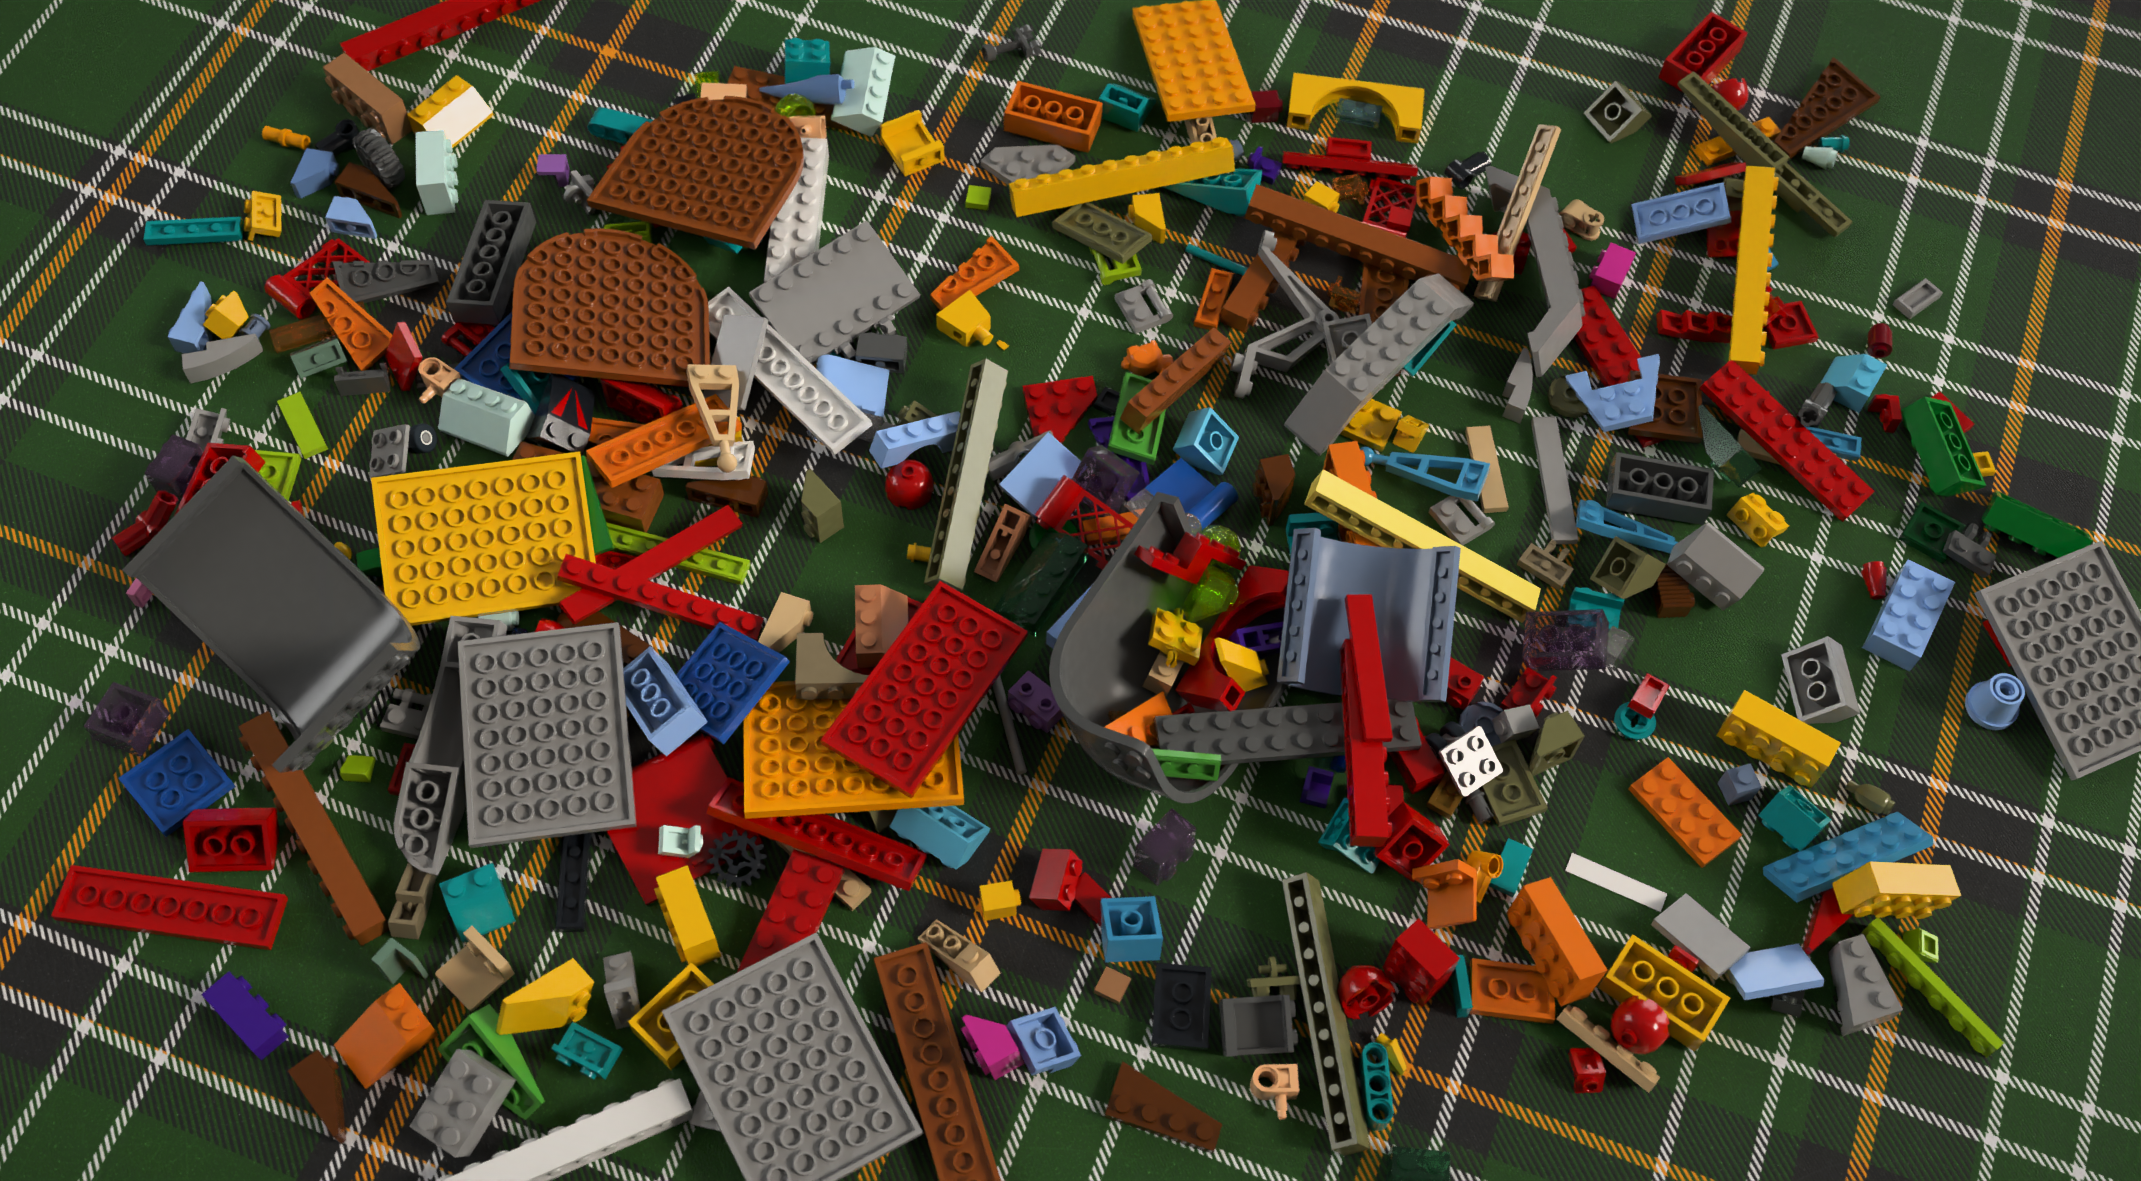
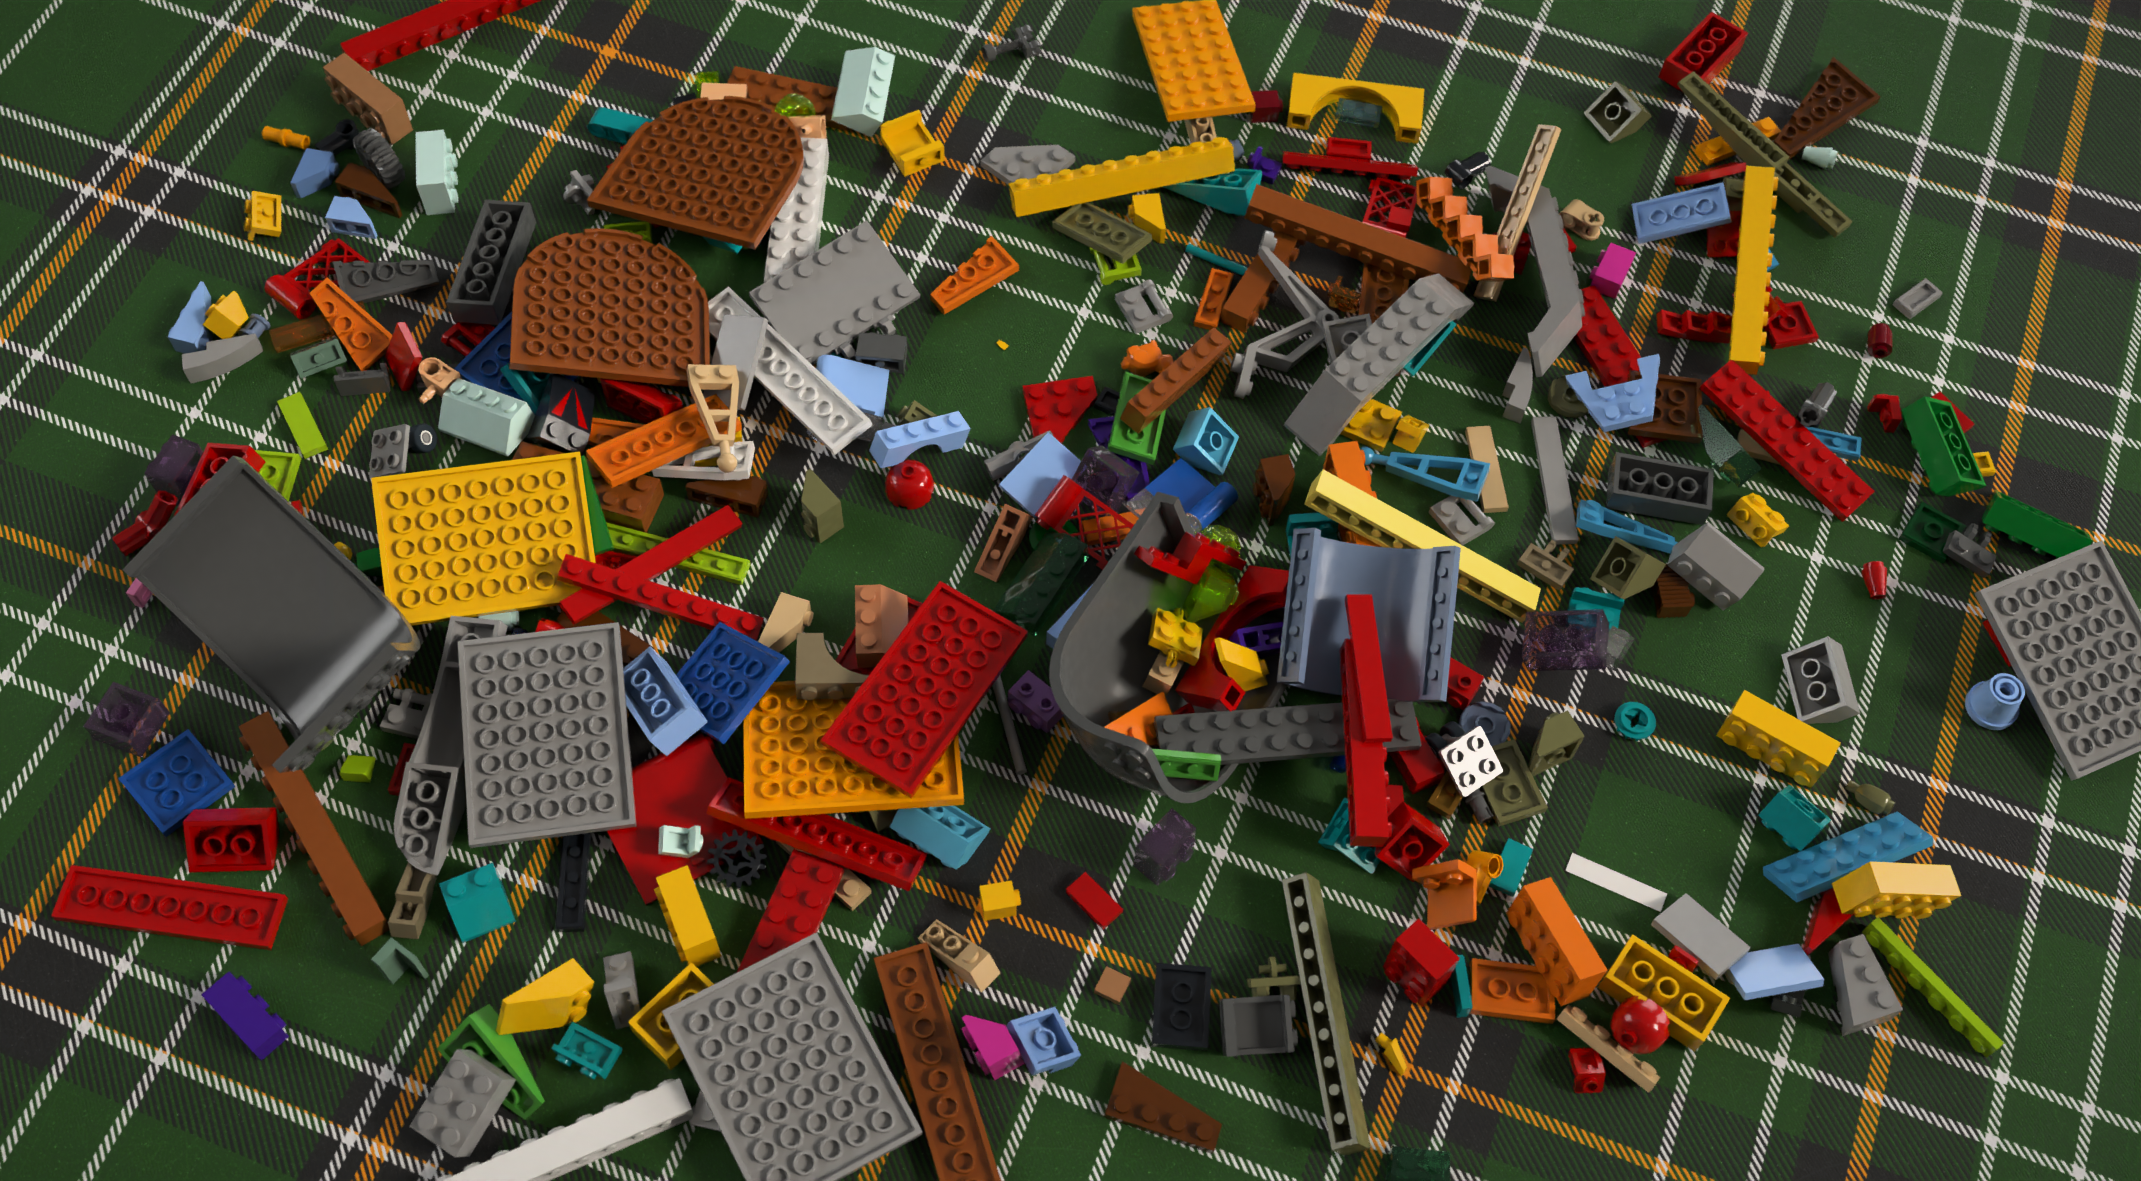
(193, 230): teal plate -> none
(208, 427): light grey bracket -> none
(323, 1090): reddish brown slope -> none
(384, 1036): orange slope -> none
(452, 108): slope -> none
(475, 971): tan bracket -> none
(554, 165): medium lavender panel -> none
(806, 59): teal brick -> none
(818, 89): medium blue piece -> none
(918, 553): yellow pin -> none
(965, 321): yellow torso -> none
(966, 475): brick -> none
(978, 197): lime tile -> none
(1053, 116): orange brick -> none
(1056, 879): red brick -> none
(1125, 106): teal slope -> none
(1130, 929): dark azure slope -> none
(1284, 1085): light nougat piece -> none
(1316, 787): dark purple panel -> none
(1323, 197): yellow brick -> none
(1350, 187): clear orange bracket -> none
(1364, 990): red cylinder -> none
(1377, 1073): teal beam -> none
(1515, 723): light grey brick -> none
(1531, 690): red bracket -> none
(1648, 696): tile -> none
(1685, 812): orange plate -> none
(1733, 92): red cylinder -> none
(1739, 784): sand blue brick -> none
(1837, 143): teal pin -> none
(1854, 379): medium azure slope -> none
(1908, 615): light blue brick -> none
(1922, 944): lime slope -> none

